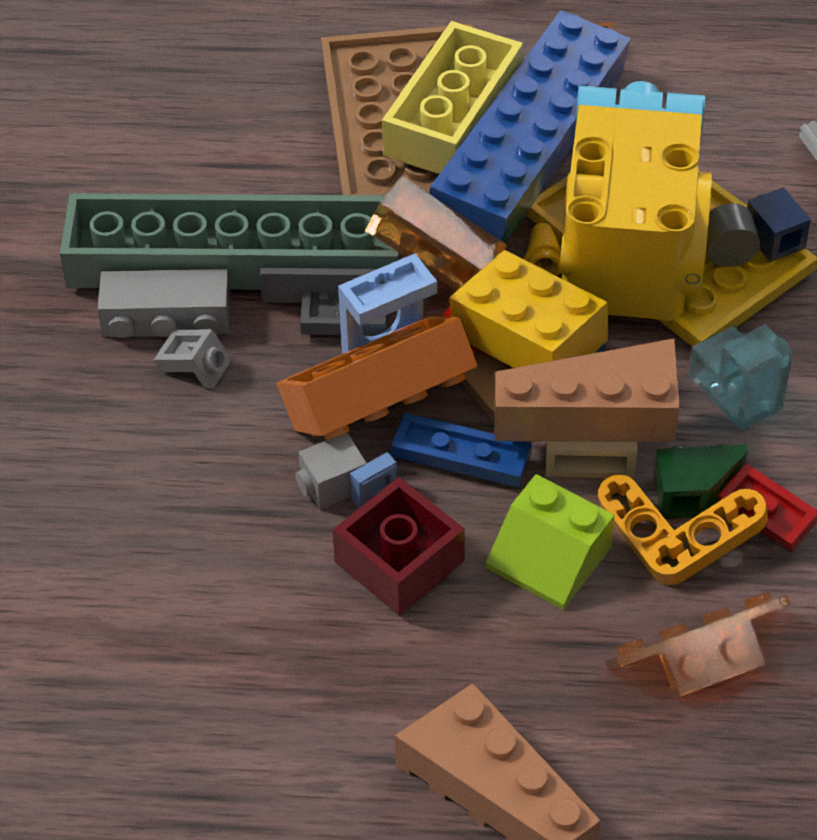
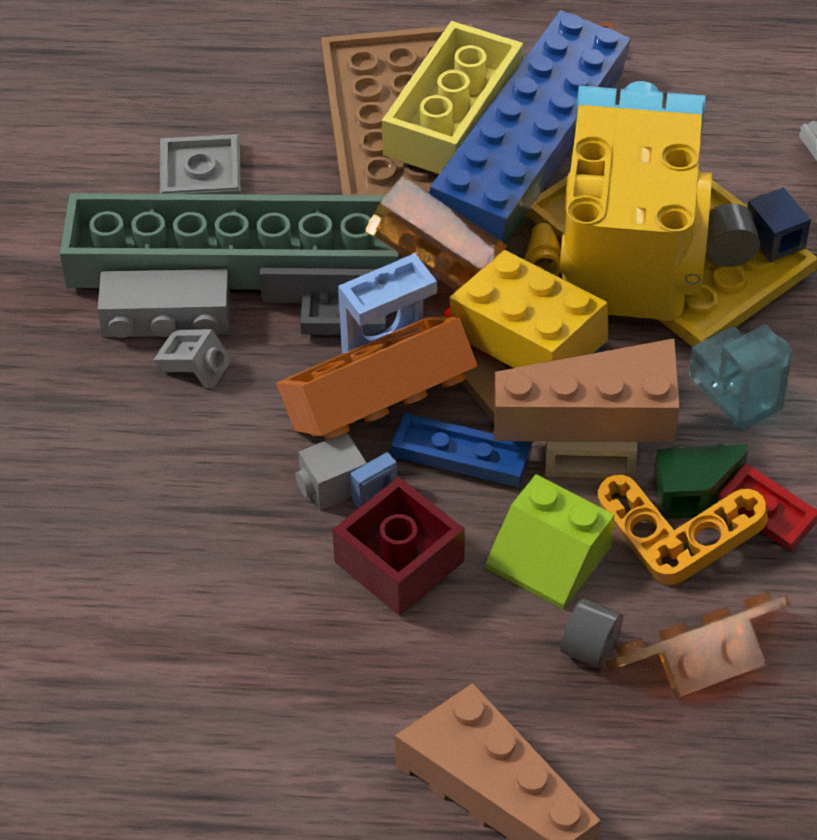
(200, 165): none -> light grey tile
(591, 633): none -> dark grey piece

